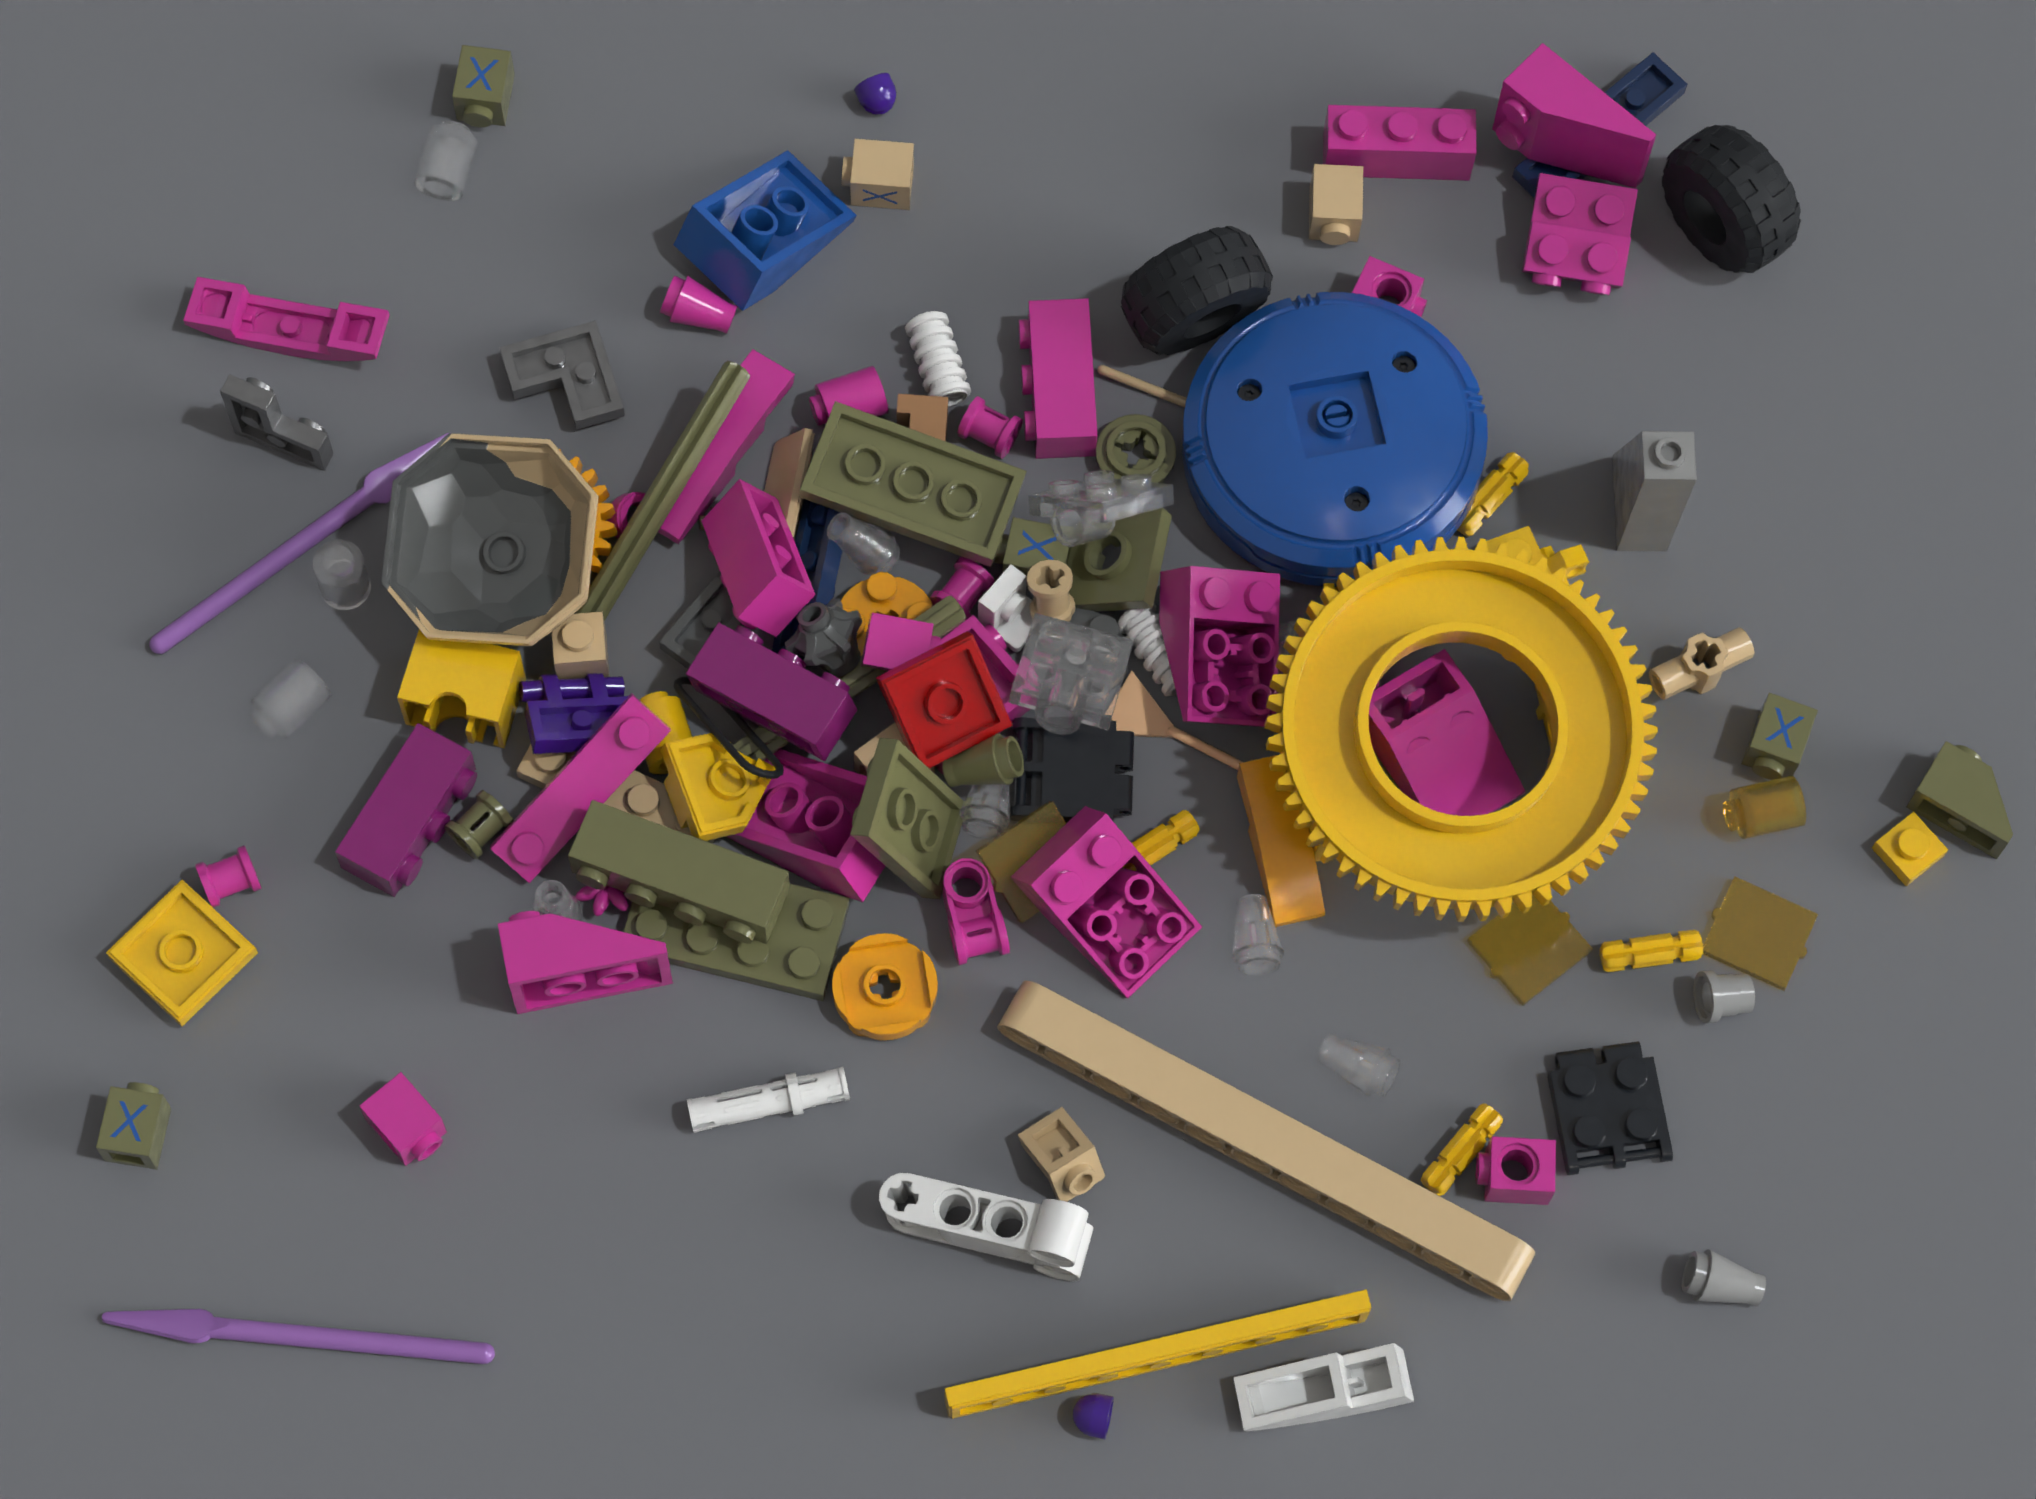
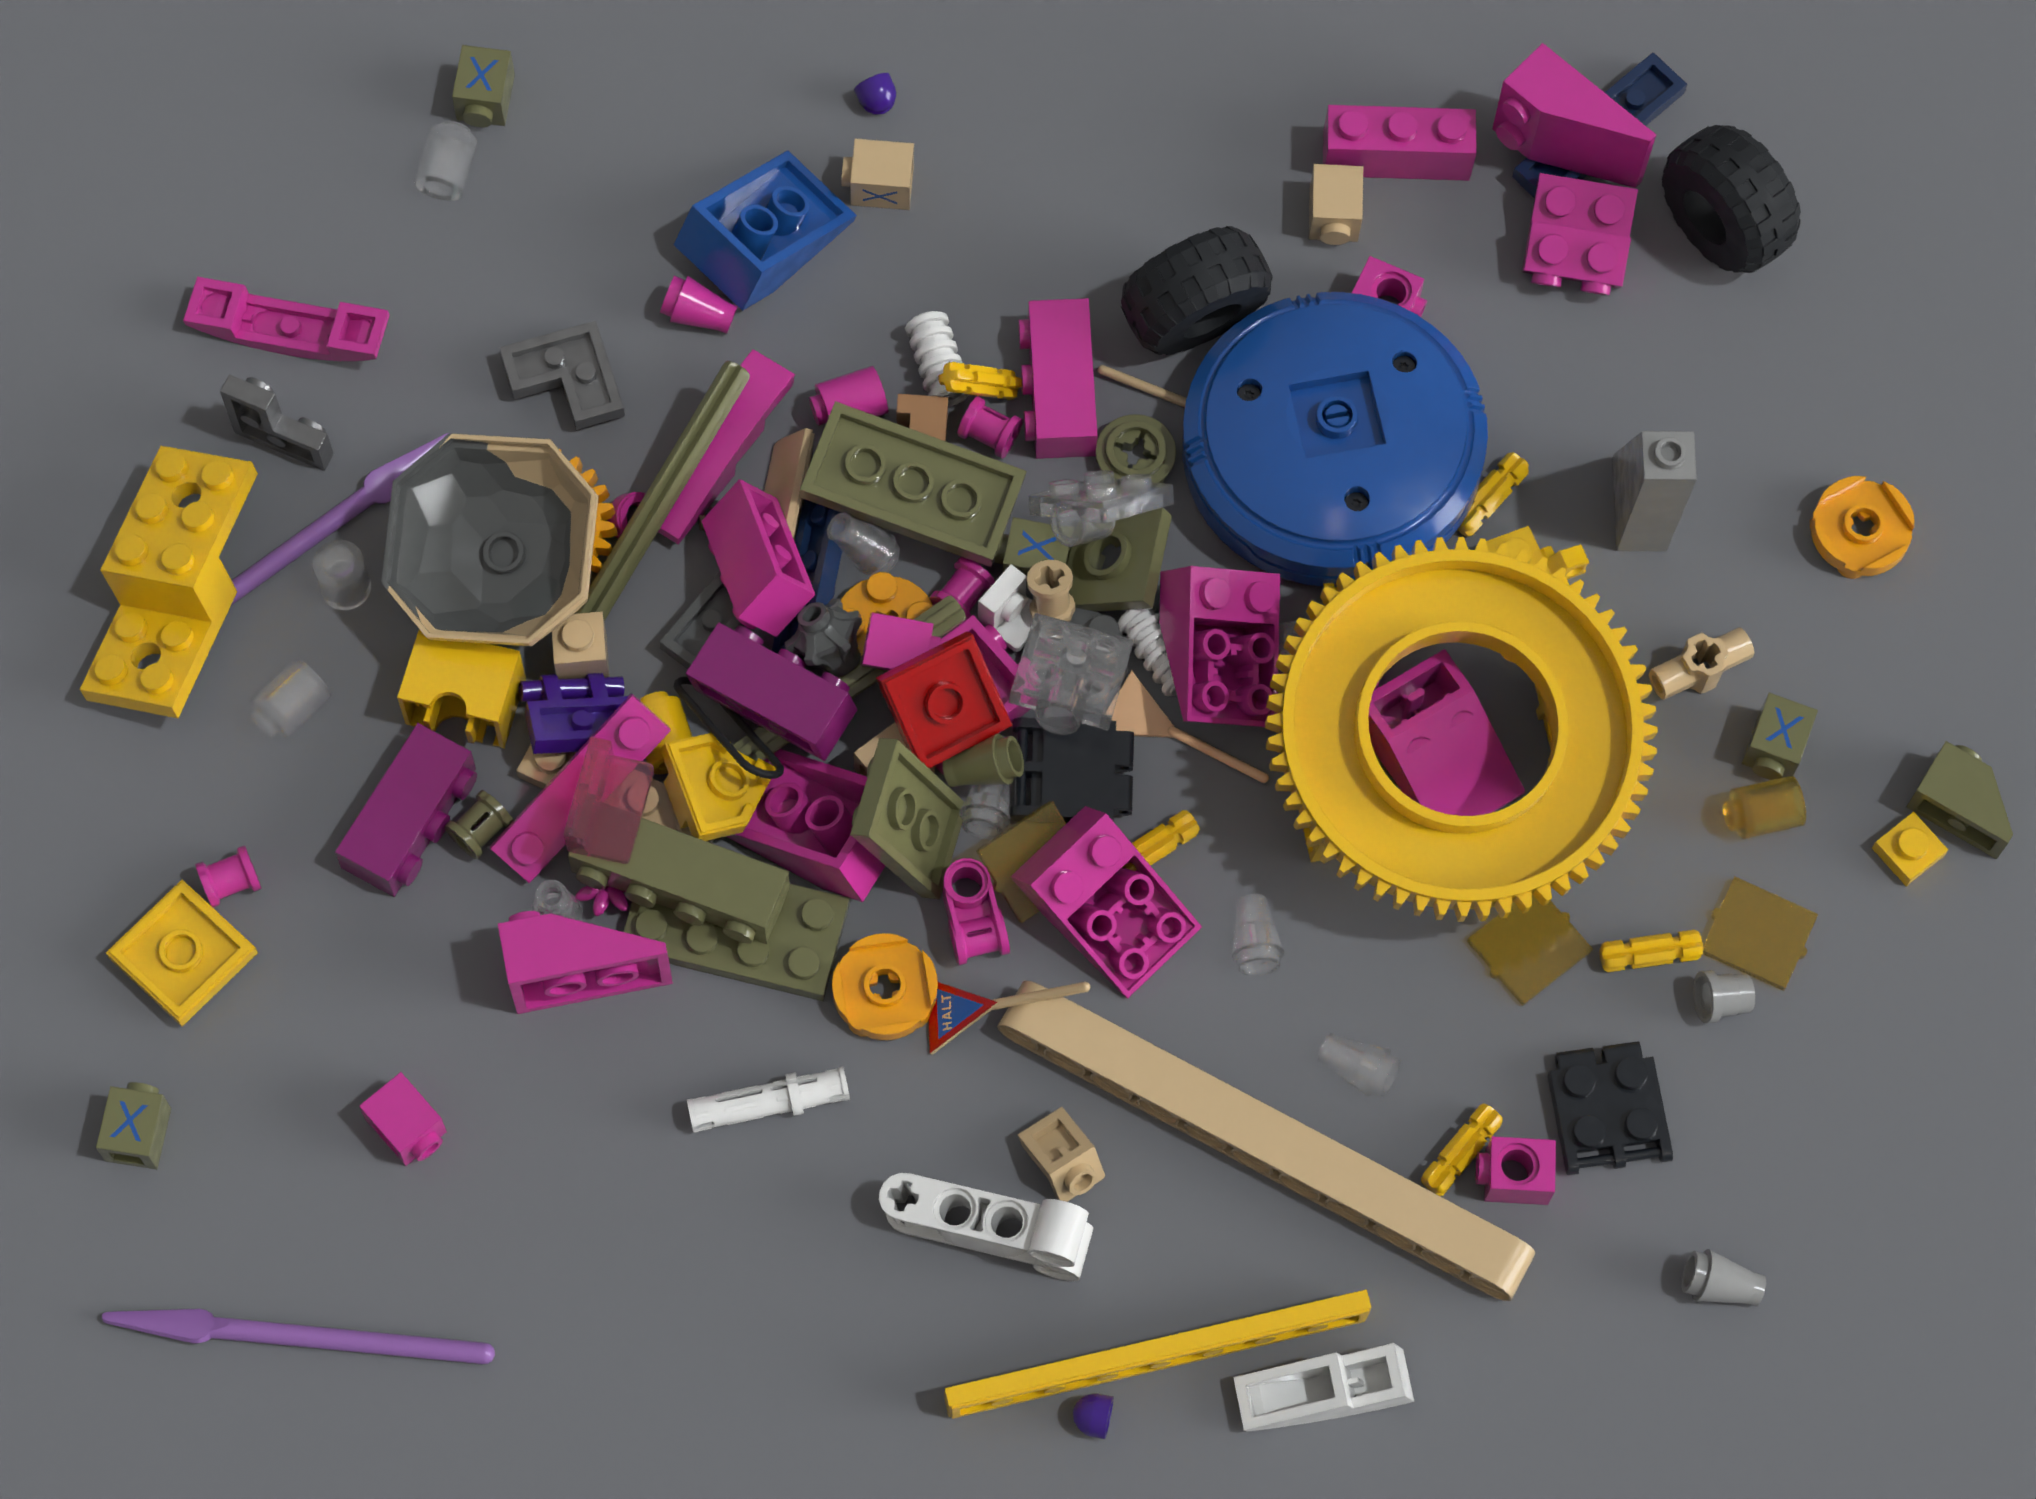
(169, 581): none -> yellow bracket
(607, 804): none -> clear pink panel
(959, 1009): none -> piece
(980, 380): none -> yellow axle
(1280, 850): light orange slope -> none
(1852, 552): none -> light orange plate

